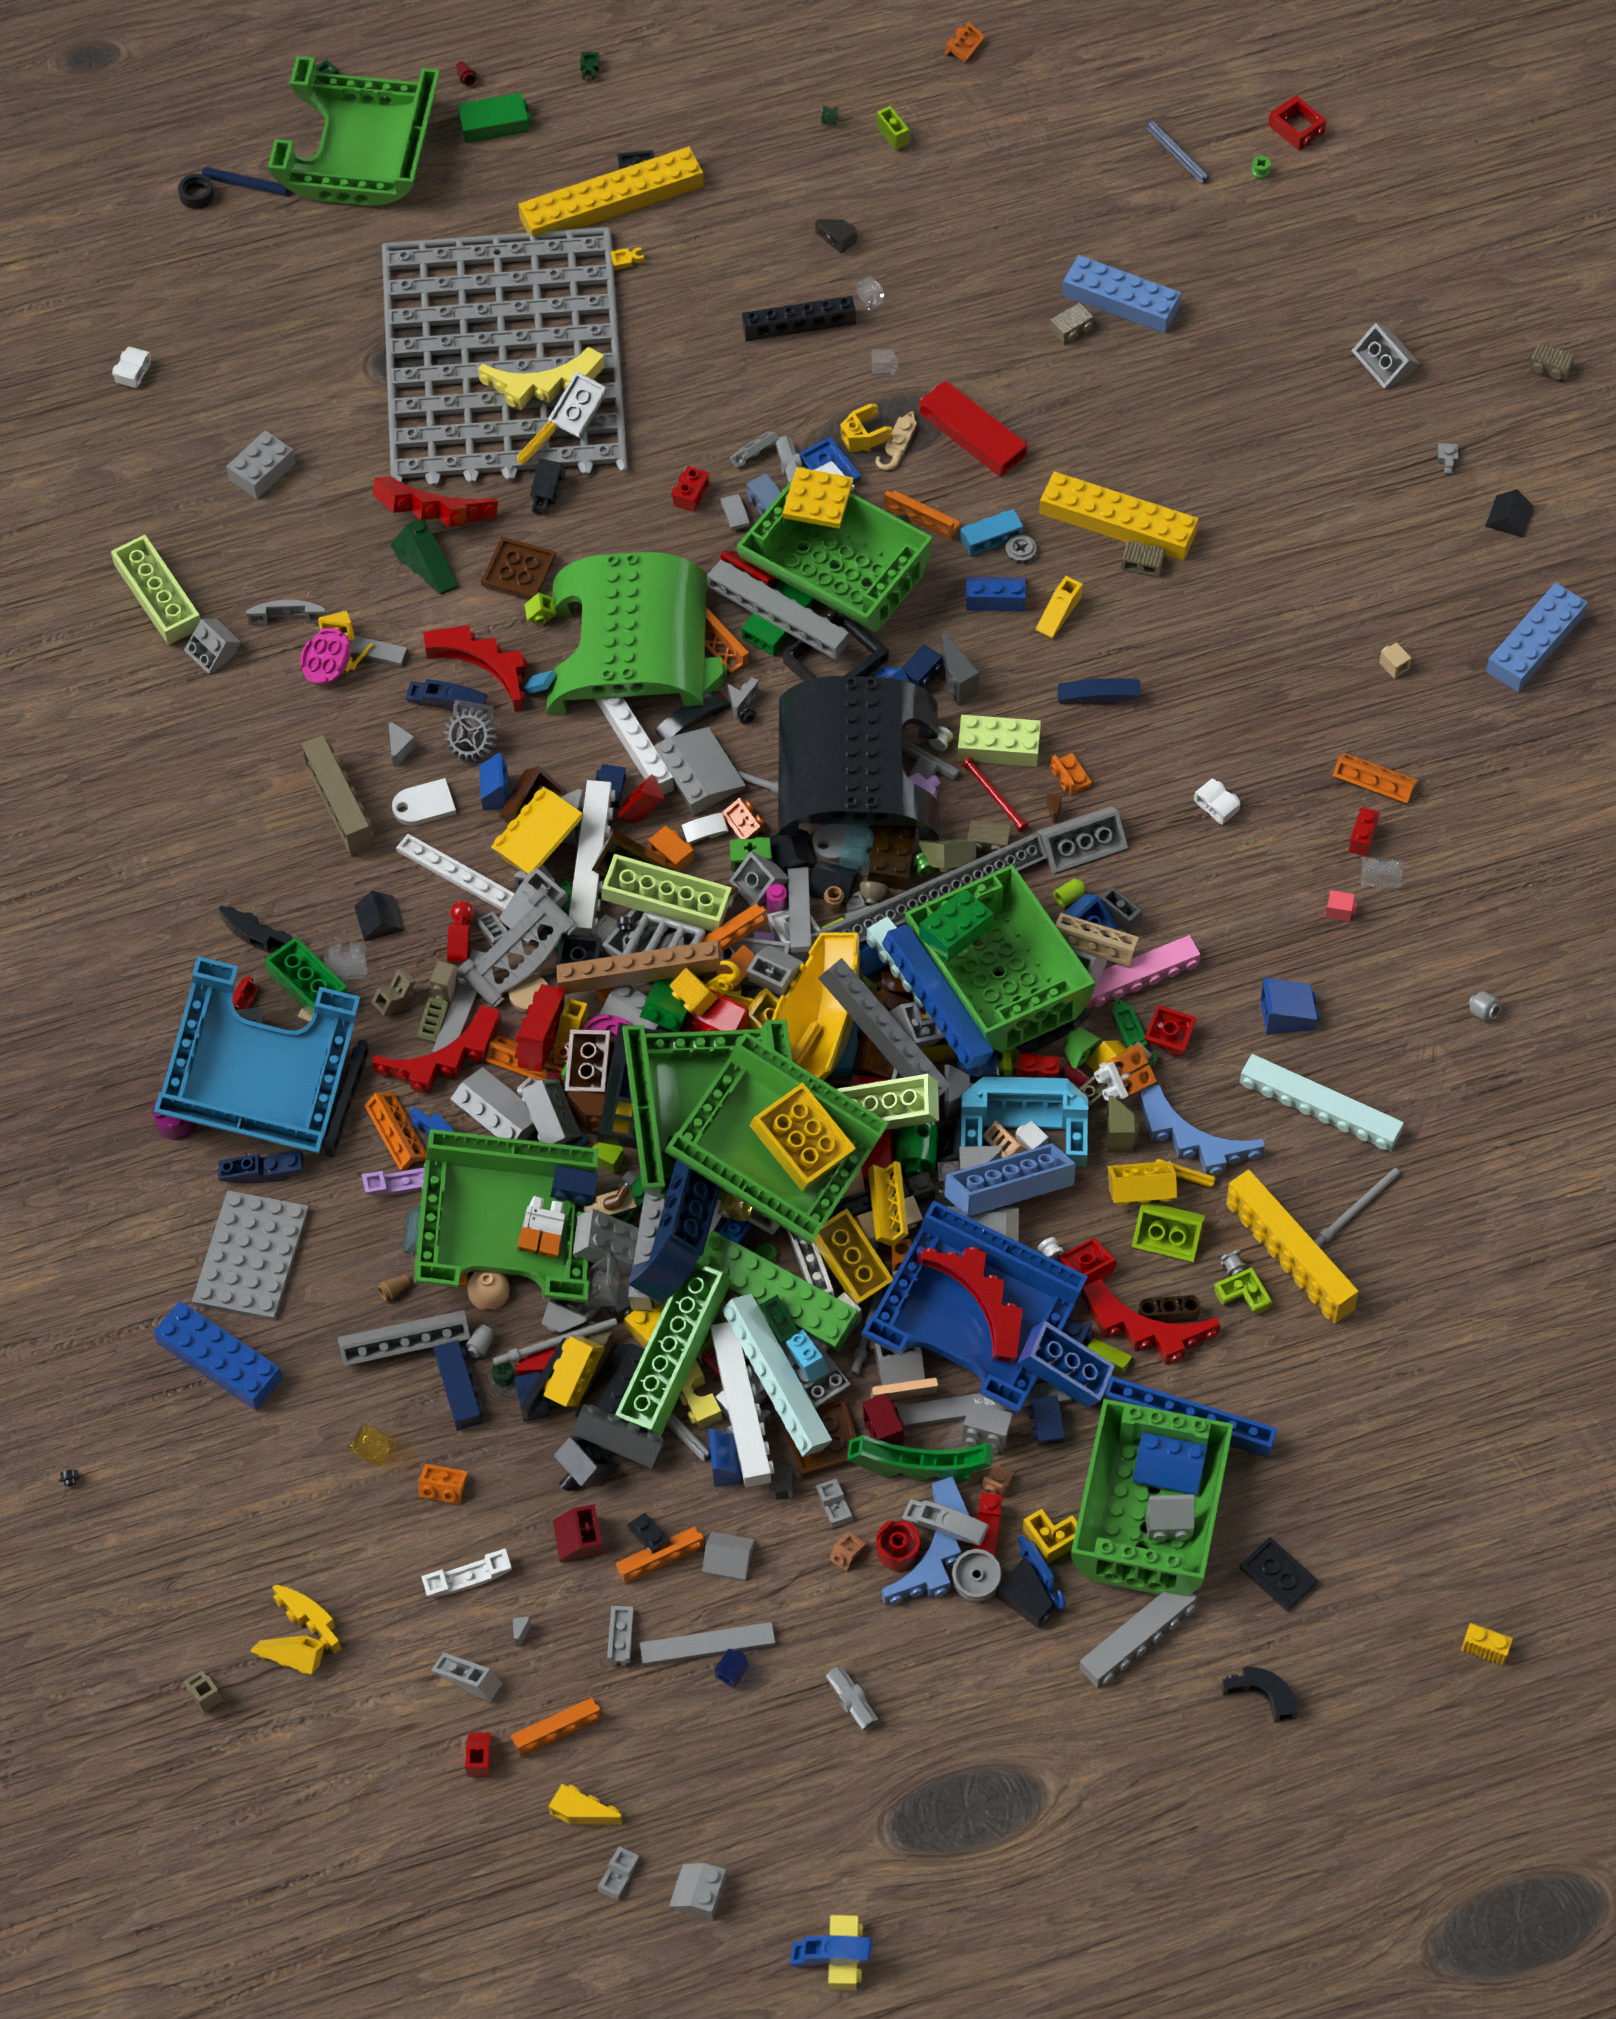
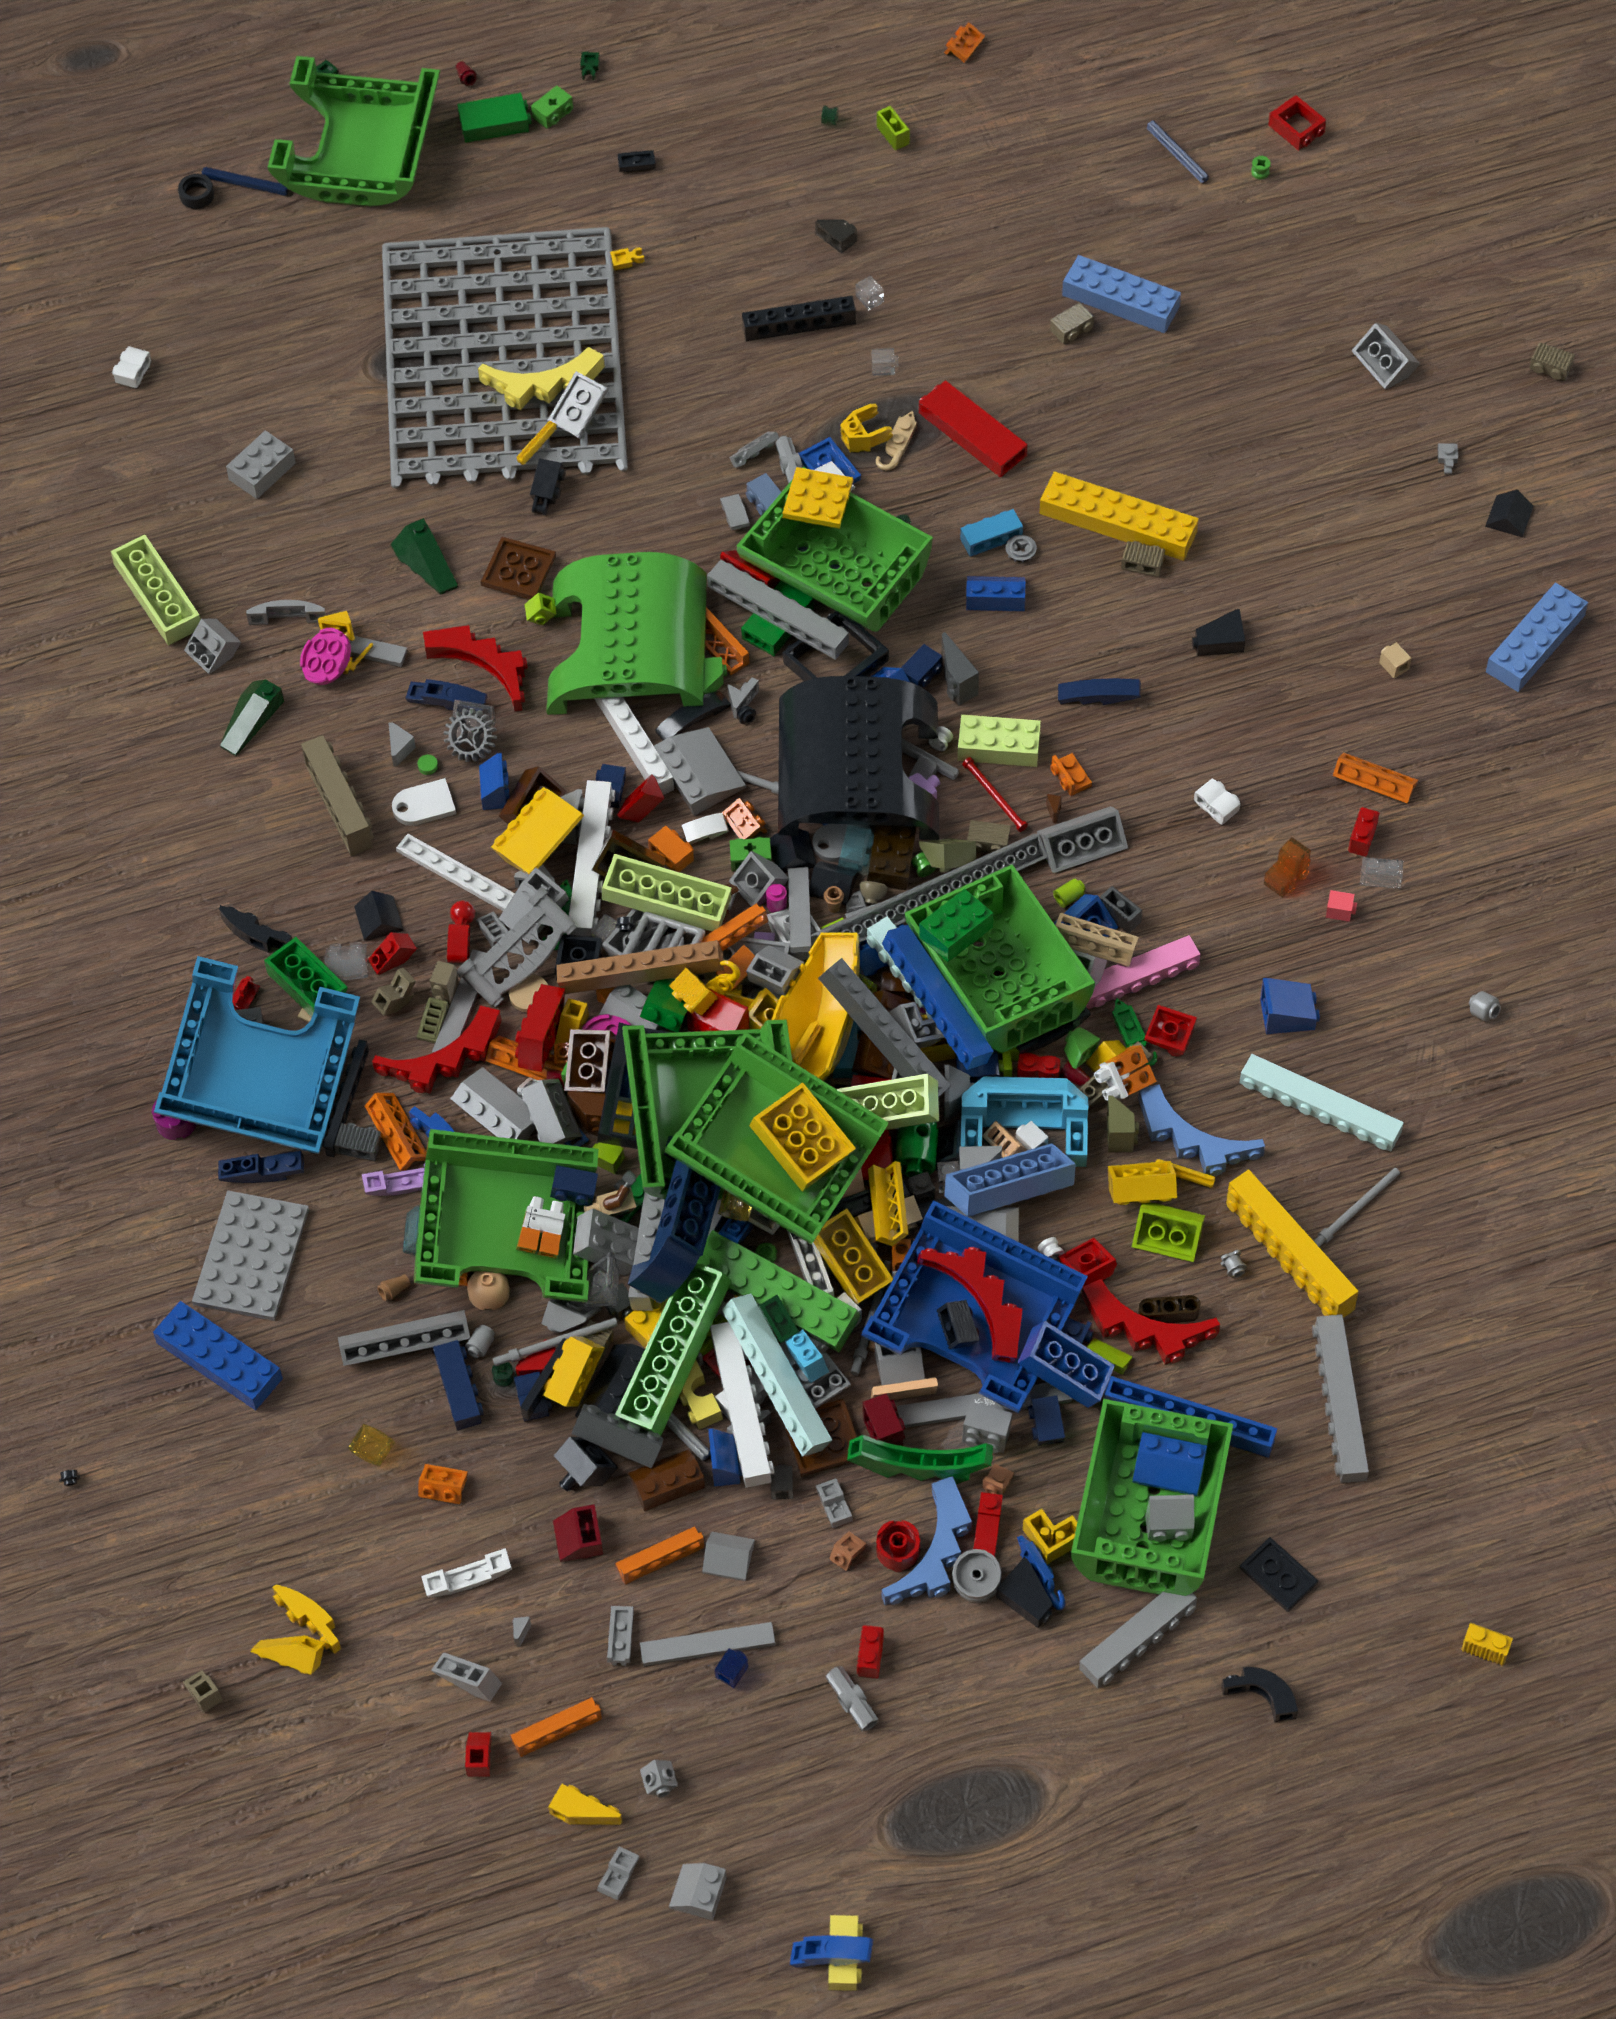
(252, 711): none -> dark green wedge
(358, 1141): none -> dark grey brick
(392, 952): none -> red slope
(425, 505): red arch -> none
(427, 764): none -> bright green tile
(539, 682): dark azure tile -> none
(552, 107): none -> bright green brick
(613, 194): yellow brick -> none
(648, 1534): black plate -> none
(659, 1778): none -> light grey brick
(667, 1480): none -> reddish brown slope
(690, 488): red brick -> none
(870, 1651): none -> red brick
(921, 514): orange fence -> none
(945, 1520): light grey slope -> none
(958, 1324): none -> black brick
(1060, 606): yellow slope -> none
(1220, 636): none -> black slope
(1246, 1285): lime brick -> none
(1289, 869): none -> clear orange brick
(1341, 1399): none -> light grey brick

